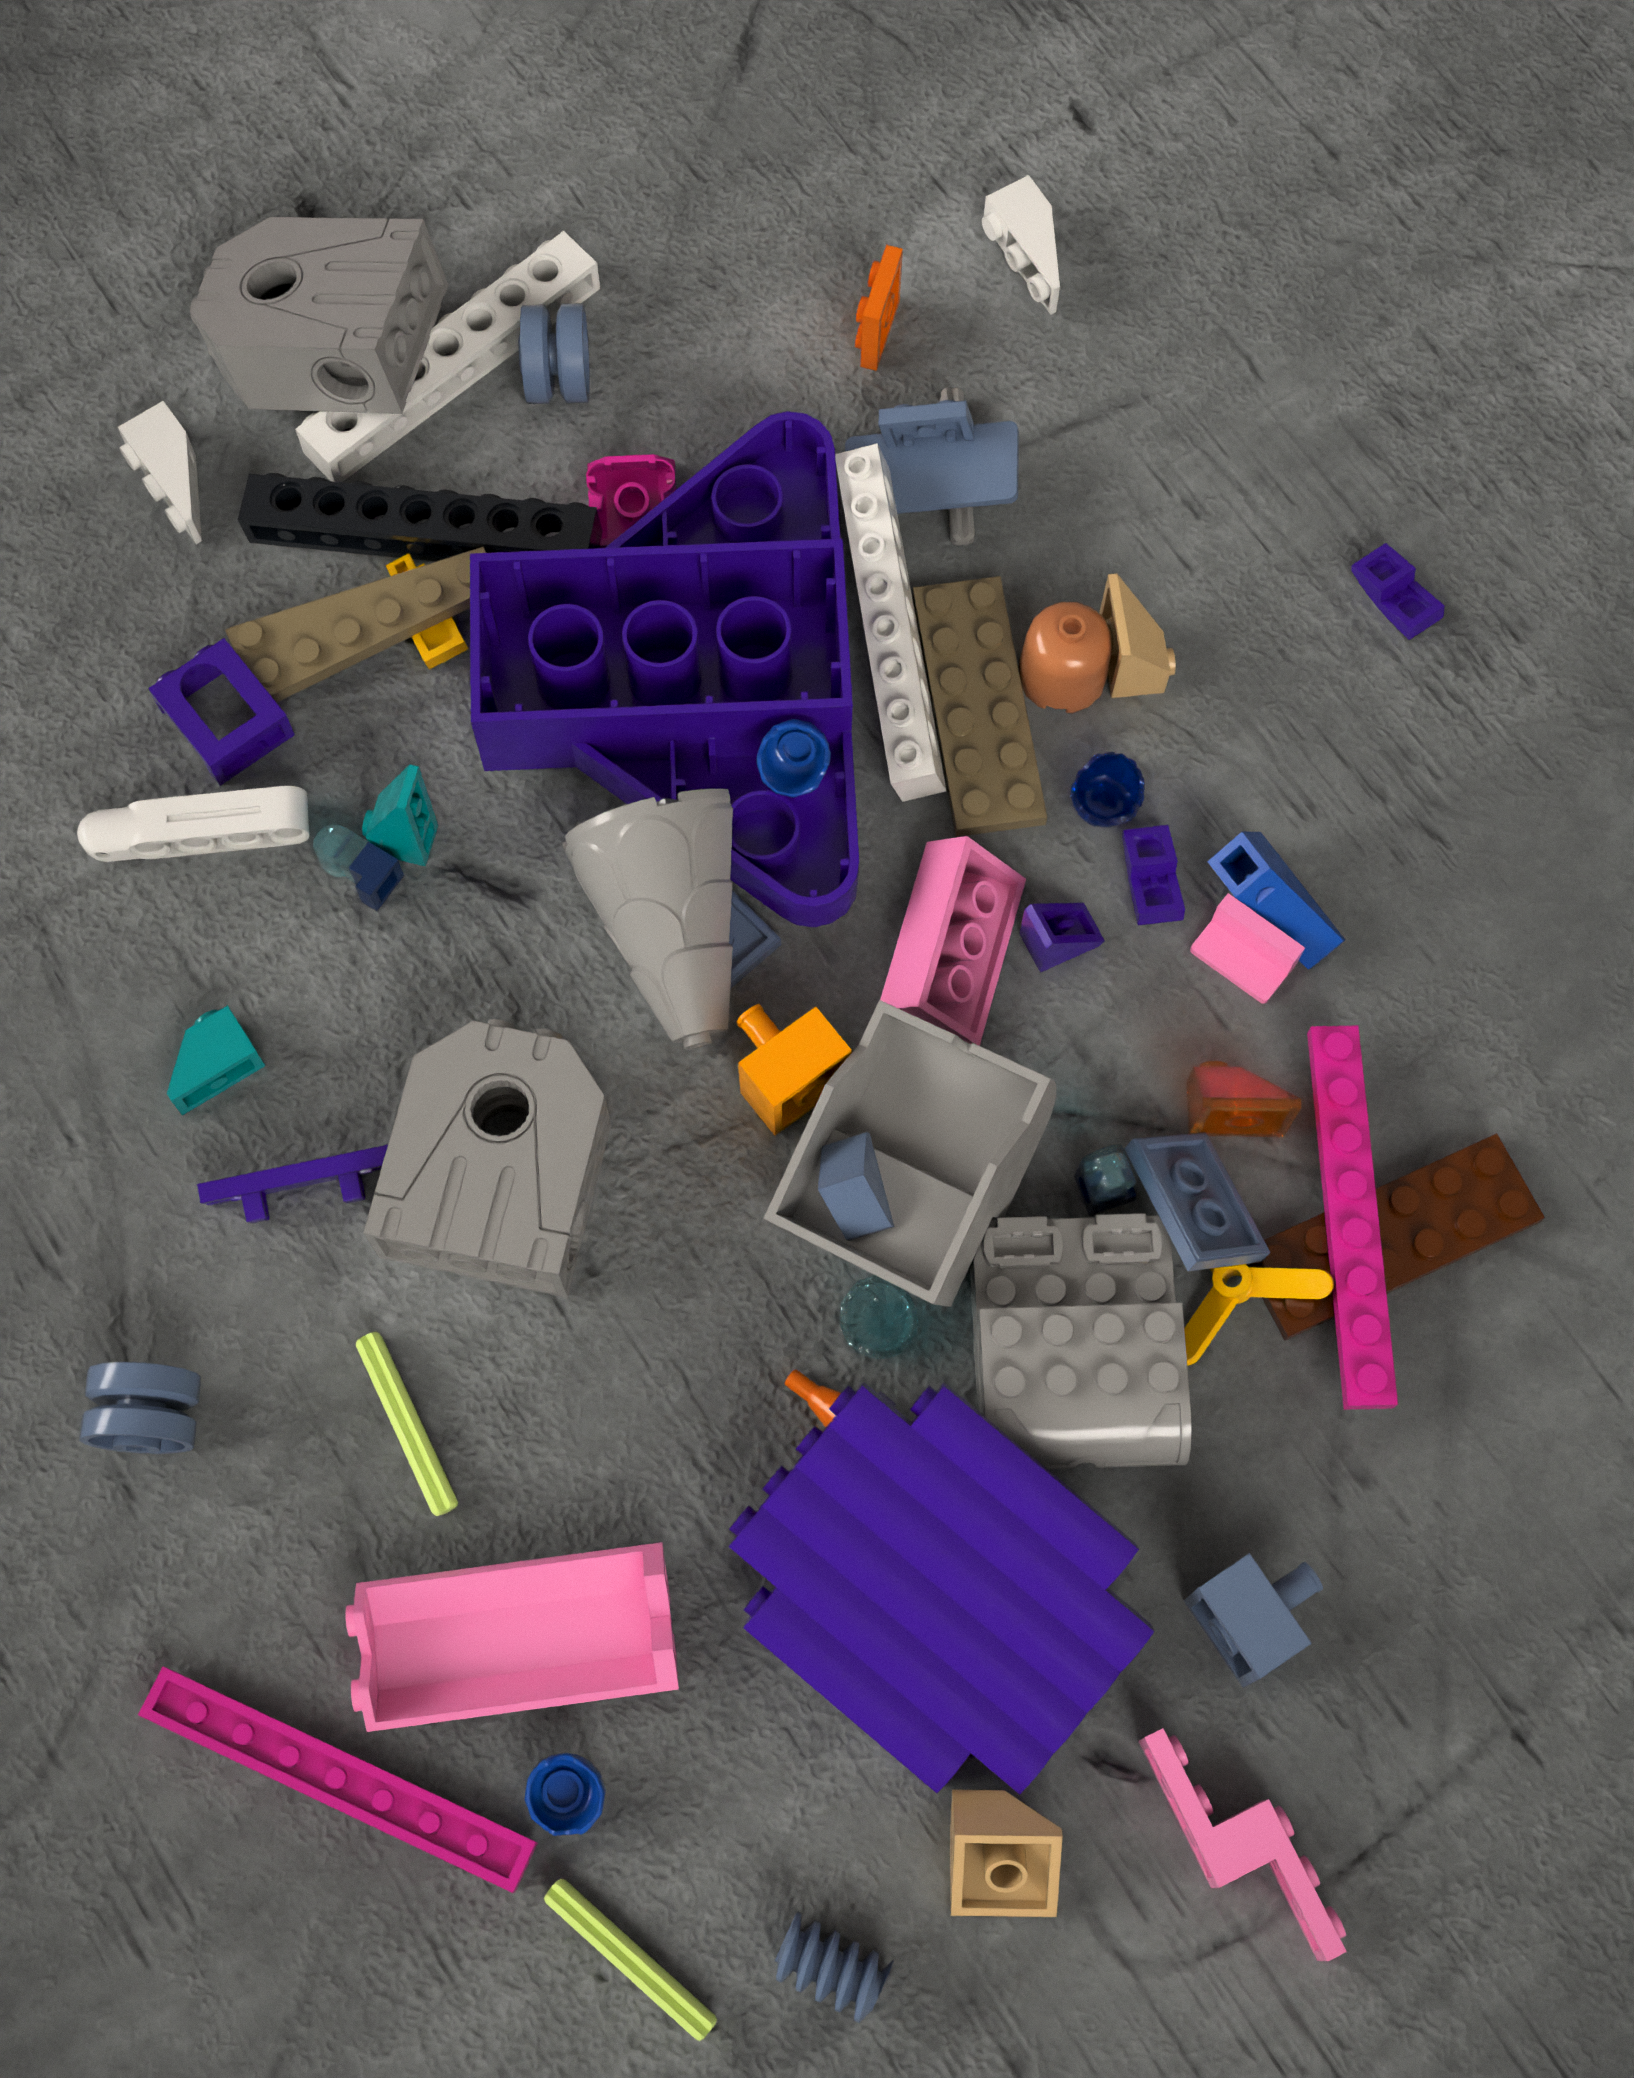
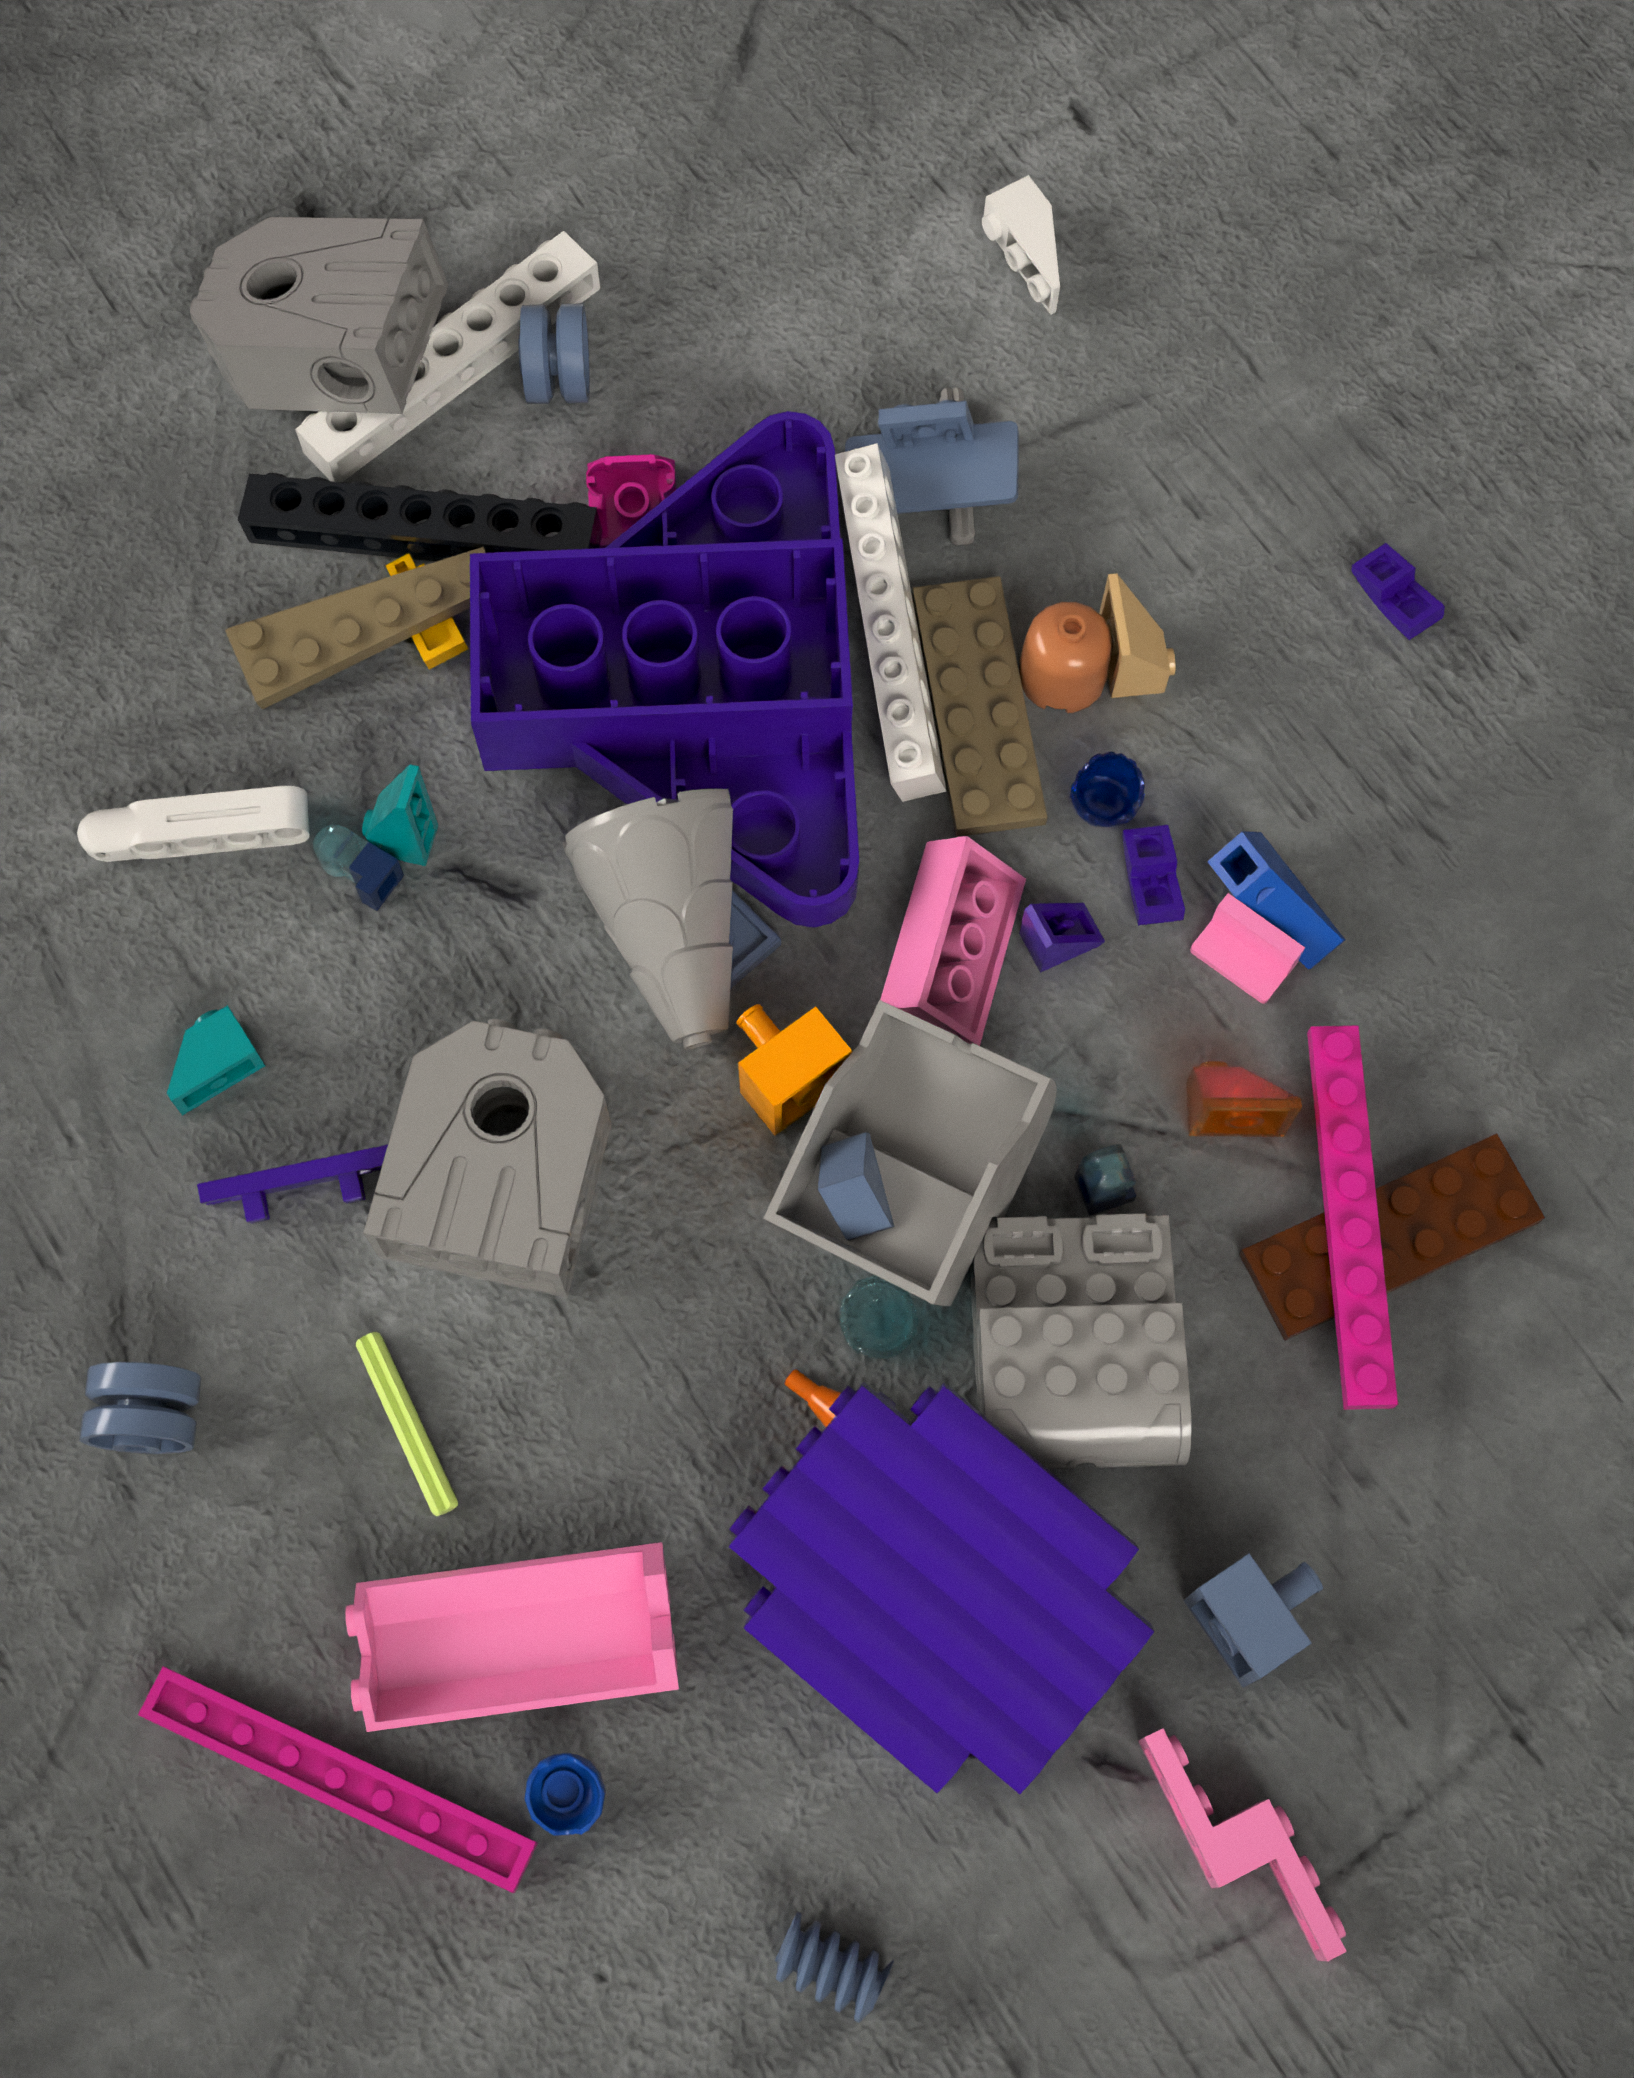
(167, 458): white slope -> none
(244, 744): dark purple panel -> none
(630, 1959): yellowish green axle -> none
(793, 758): blue hair -> none
(879, 309): orange plate -> none
(1002, 1857): tan slope -> none
(1197, 1201): sand blue tile -> none
(1255, 1282): yellow piece -> none

